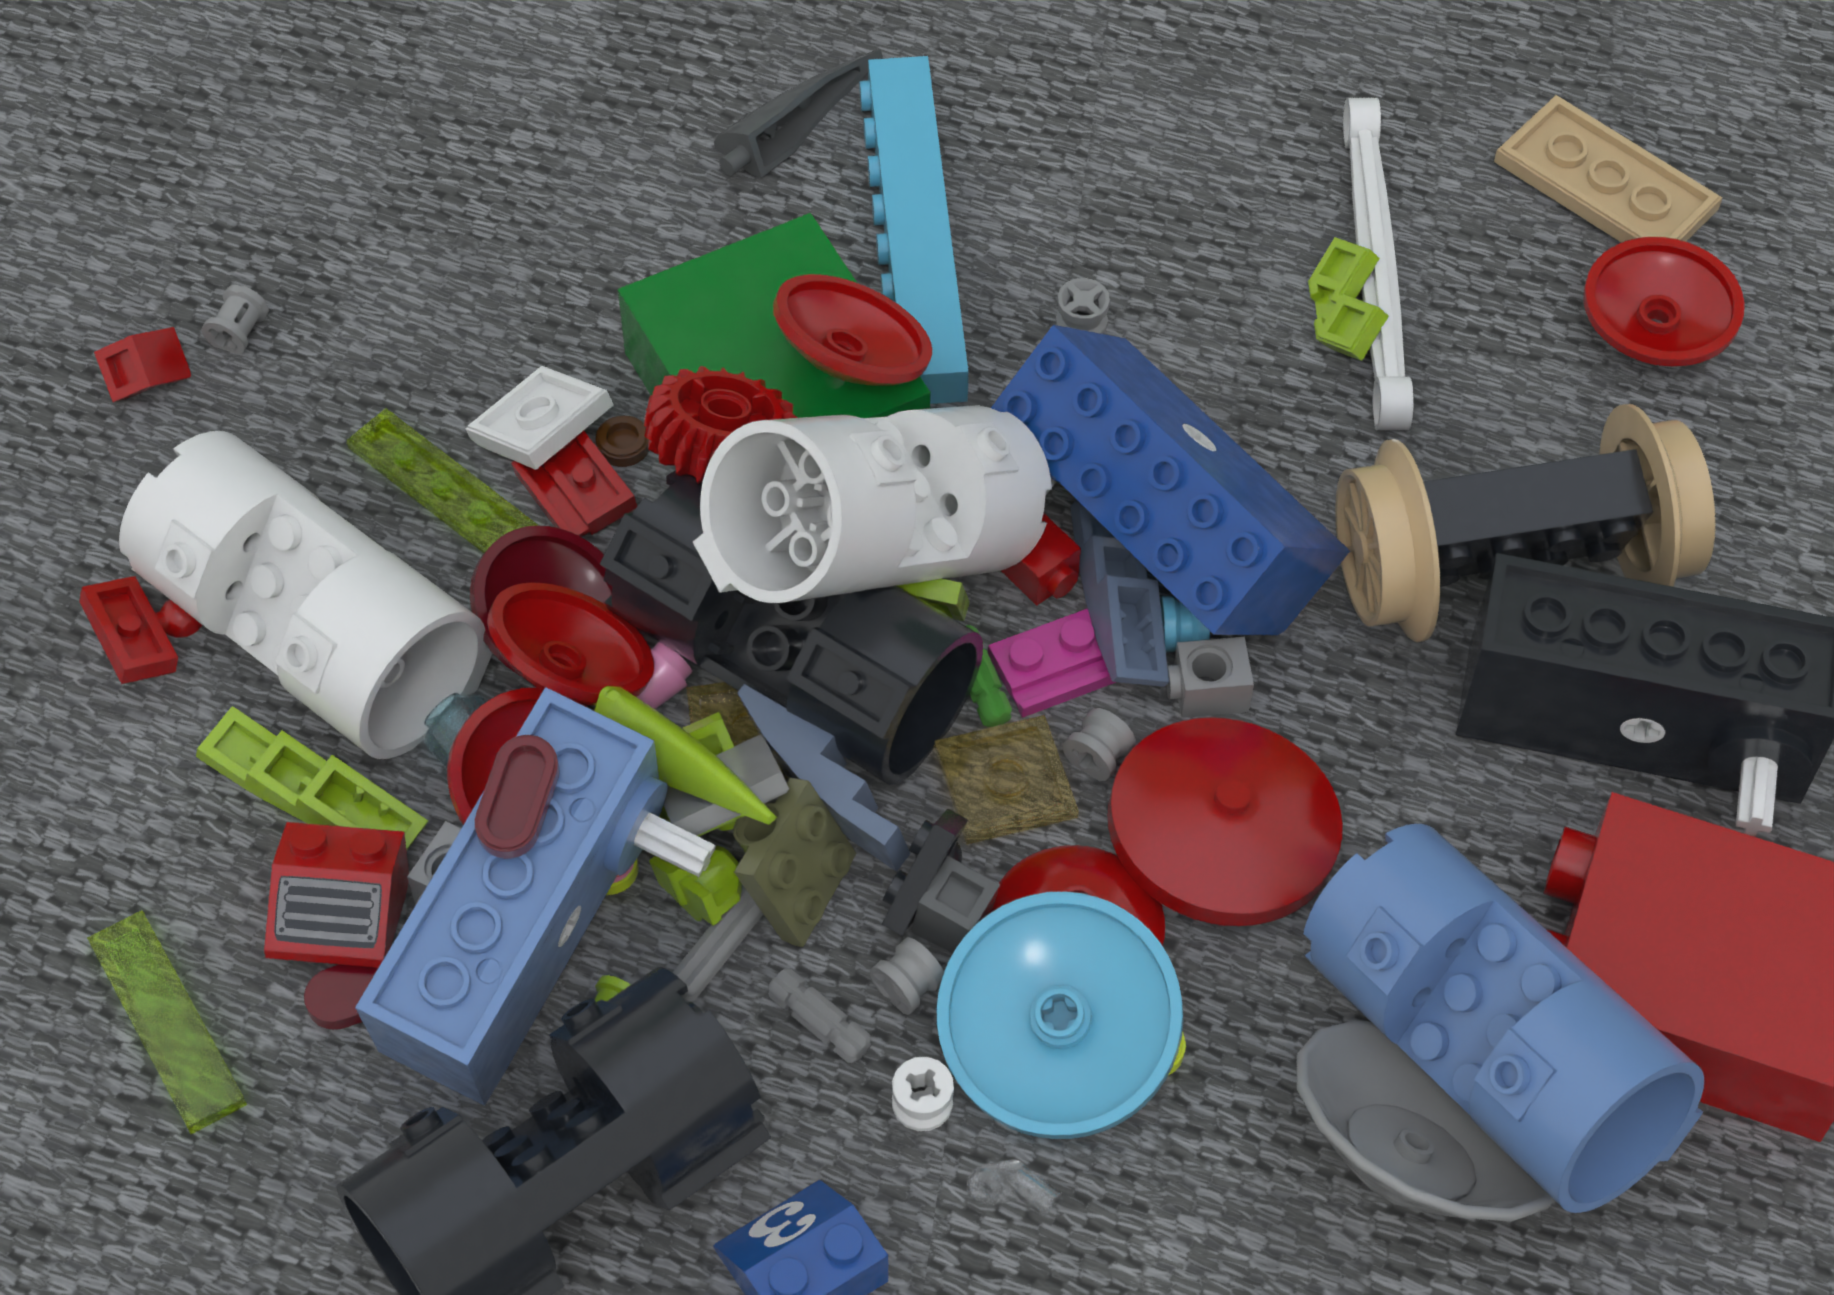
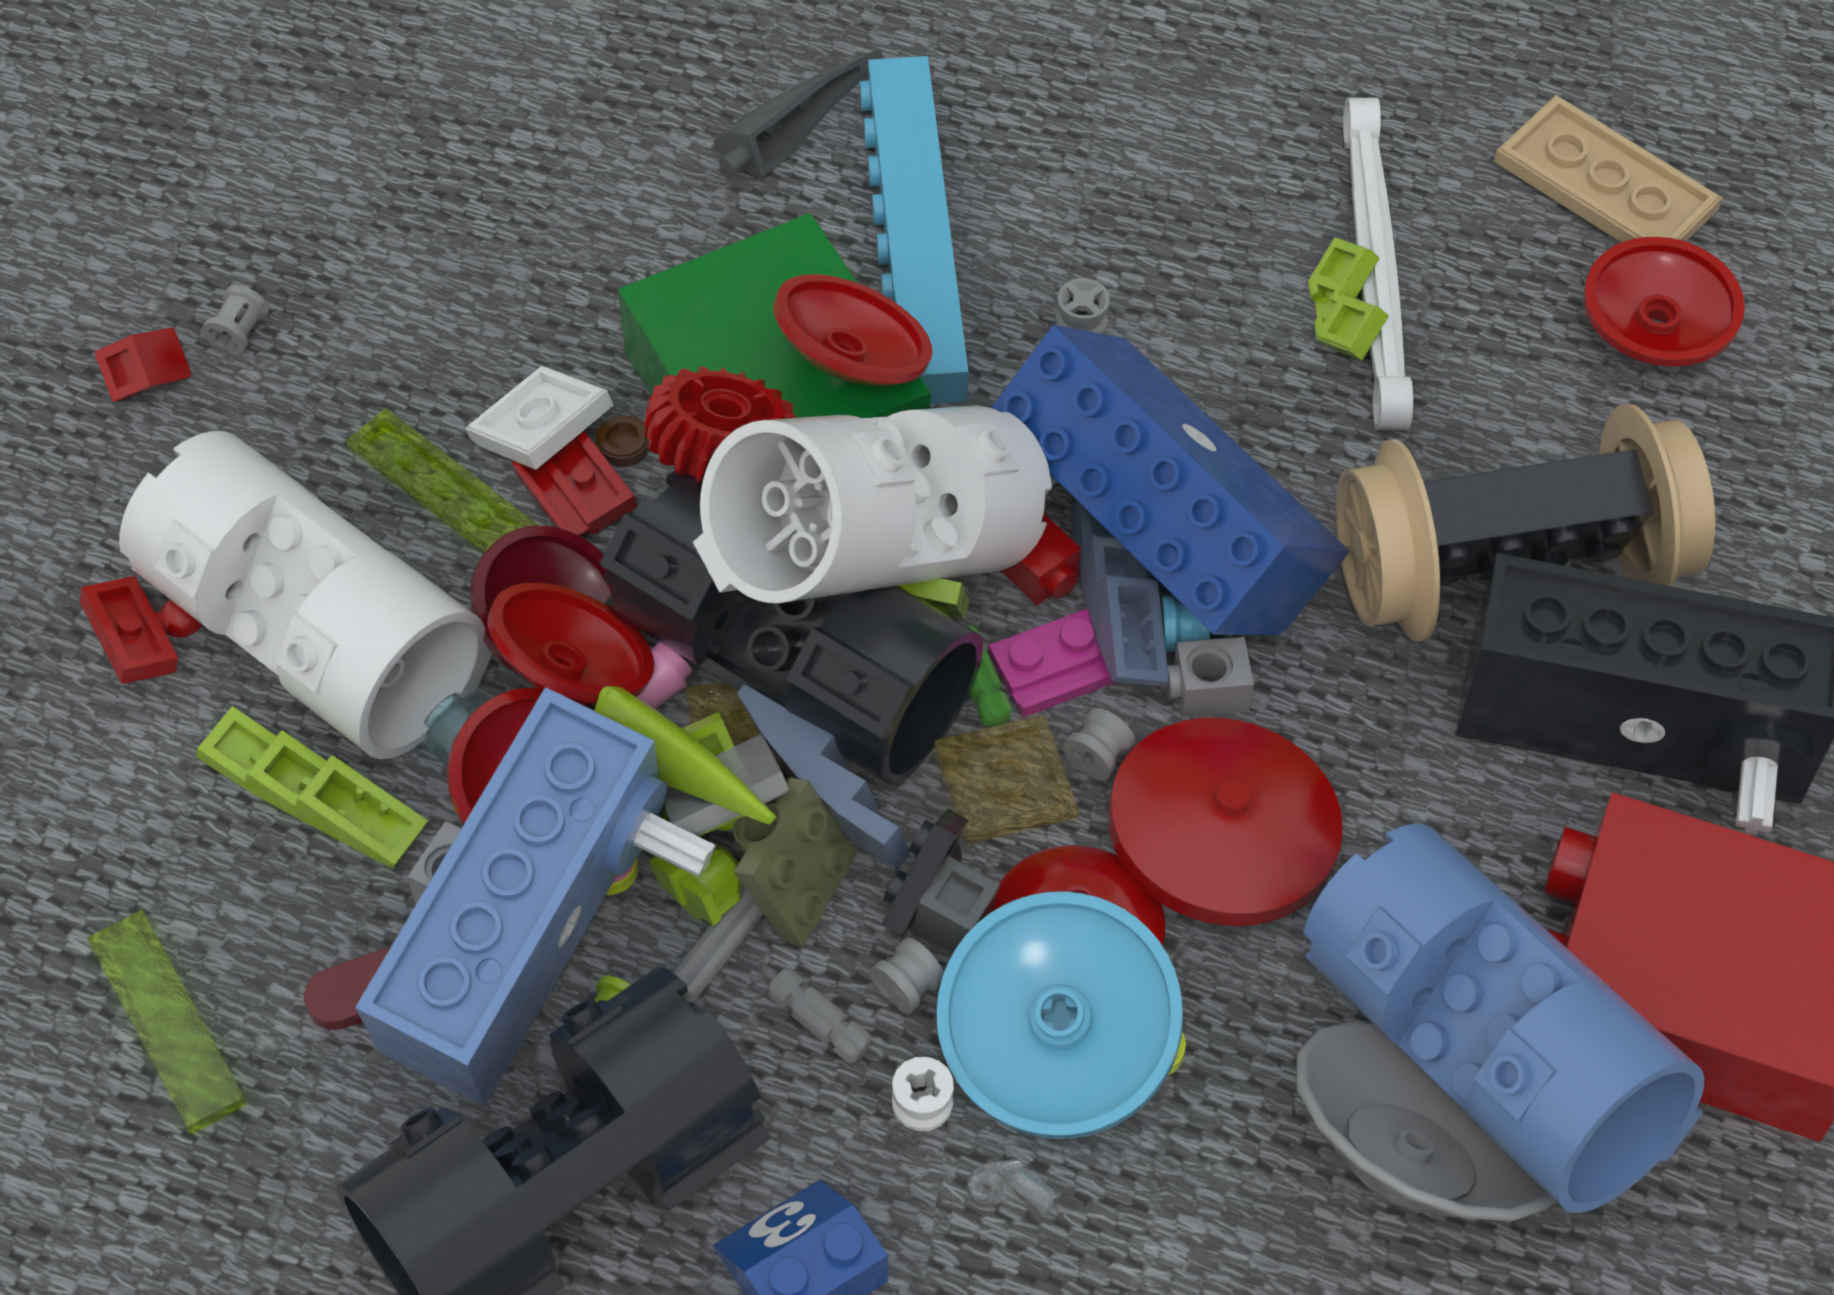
(336, 894): red slope -> none
(517, 796): dark red tile -> none

